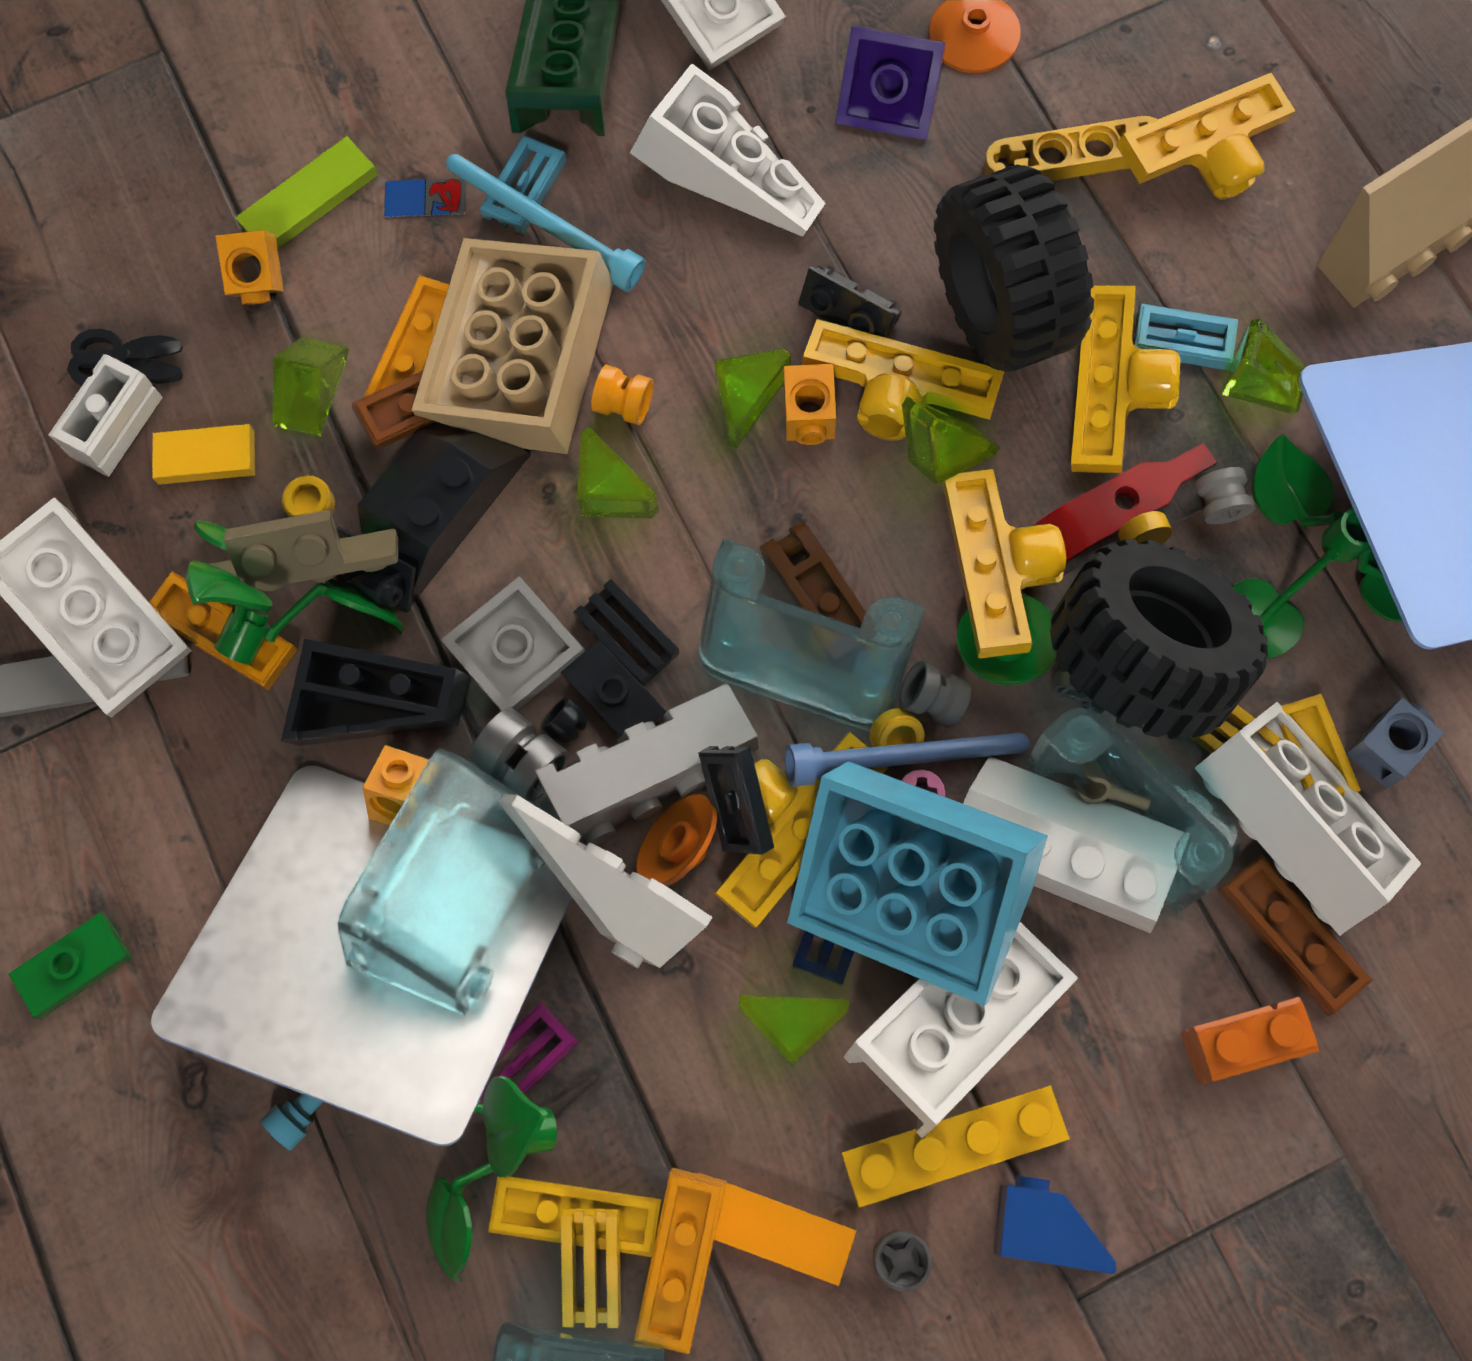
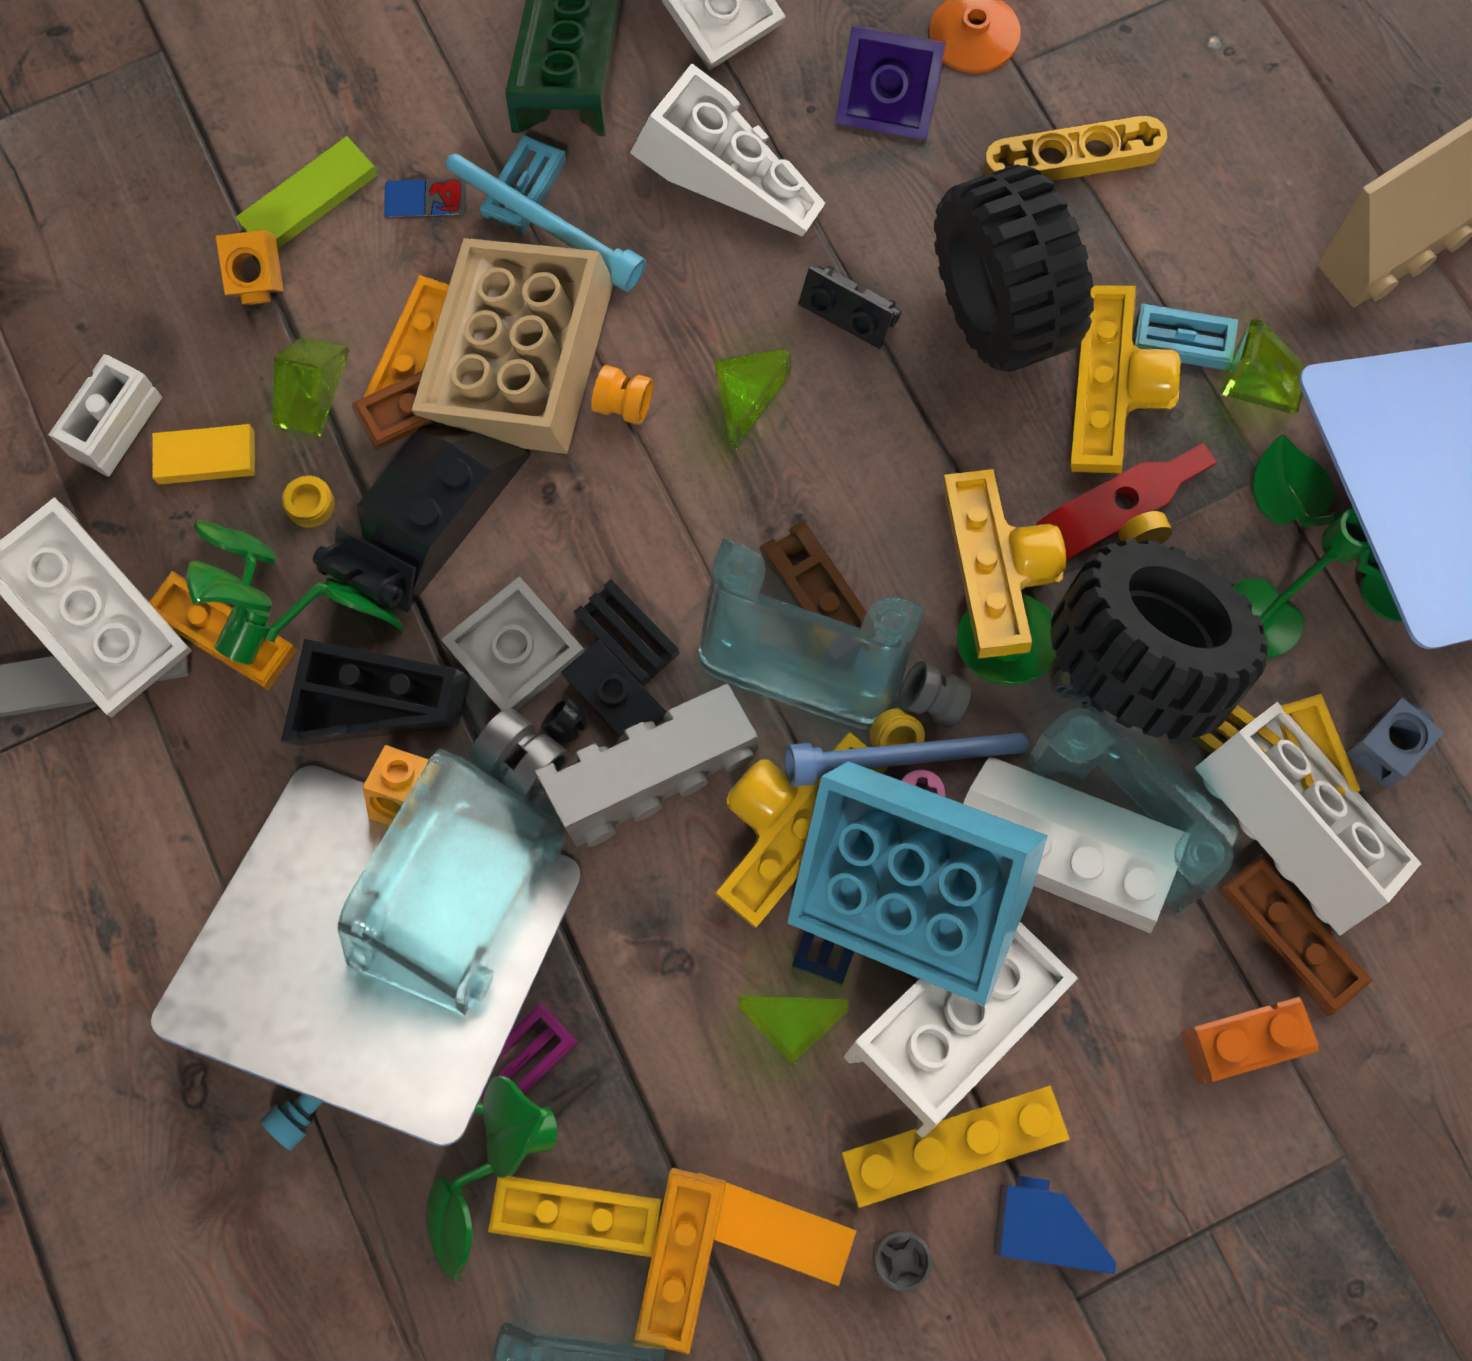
(70, 966): green plate -> none
(133, 353): black piece -> none
(303, 550): dark tan bracket -> none
(590, 1313): yellow tile -> none
(609, 485): clear neon green slope -> none
(630, 910): white wedge -> none
(677, 840): orange dish -> none
(737, 798): black tile -> none
(812, 385): light orange brick -> none
(898, 370): yellow plate -> none
(942, 443): clear neon green slope -> none
(1101, 789): dark tan hand -> none
(1211, 137): yellow plate -> none
(1225, 495): light grey wheel -> none

